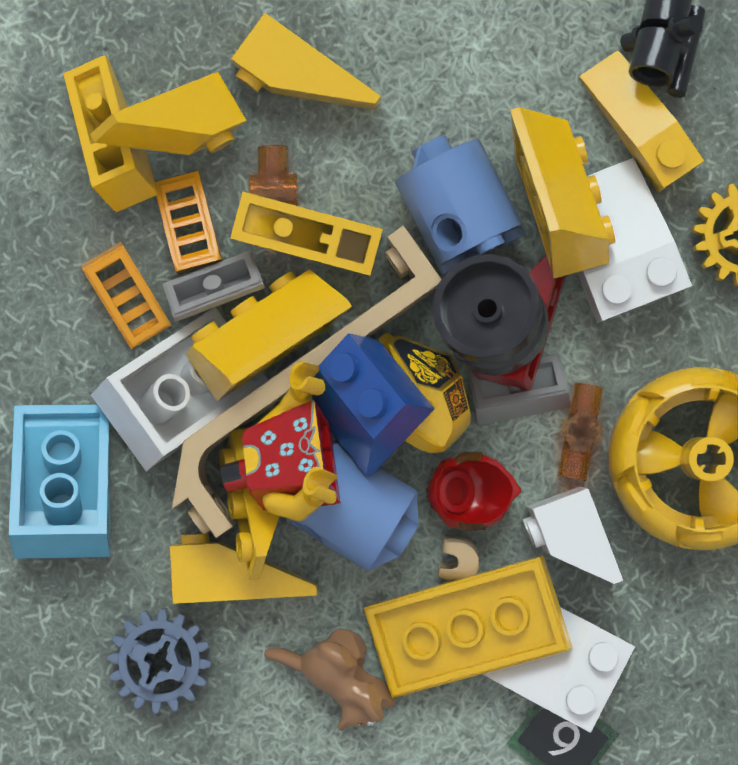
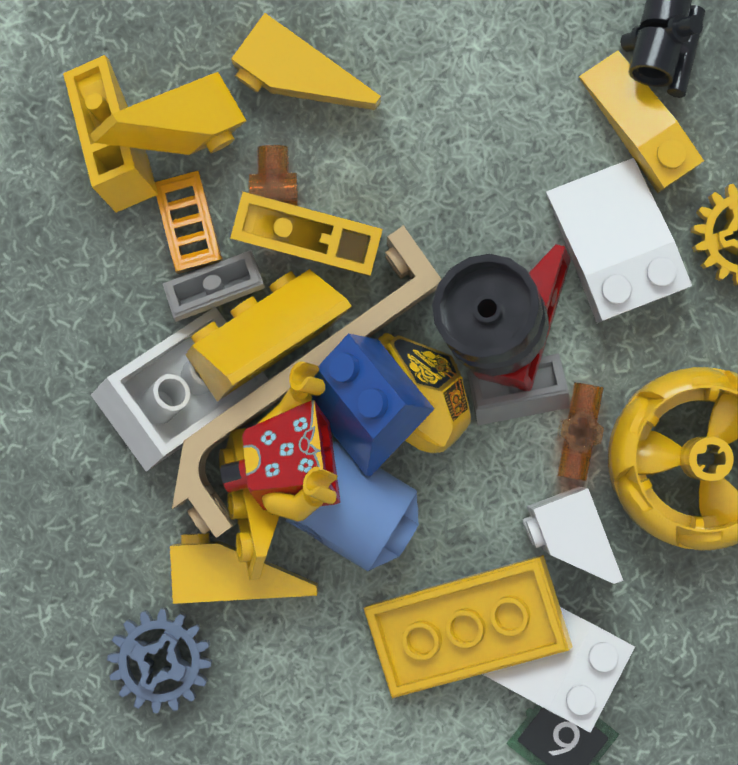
(60, 482): medium azure slope -> none
(103, 261): light orange slope -> none
(338, 670): medium nougat animal -> none
(458, 202): medium blue cylinder -> none
(467, 558): tan piece -> none
(471, 491): red hair -> none
(560, 192): yellow slope -> none

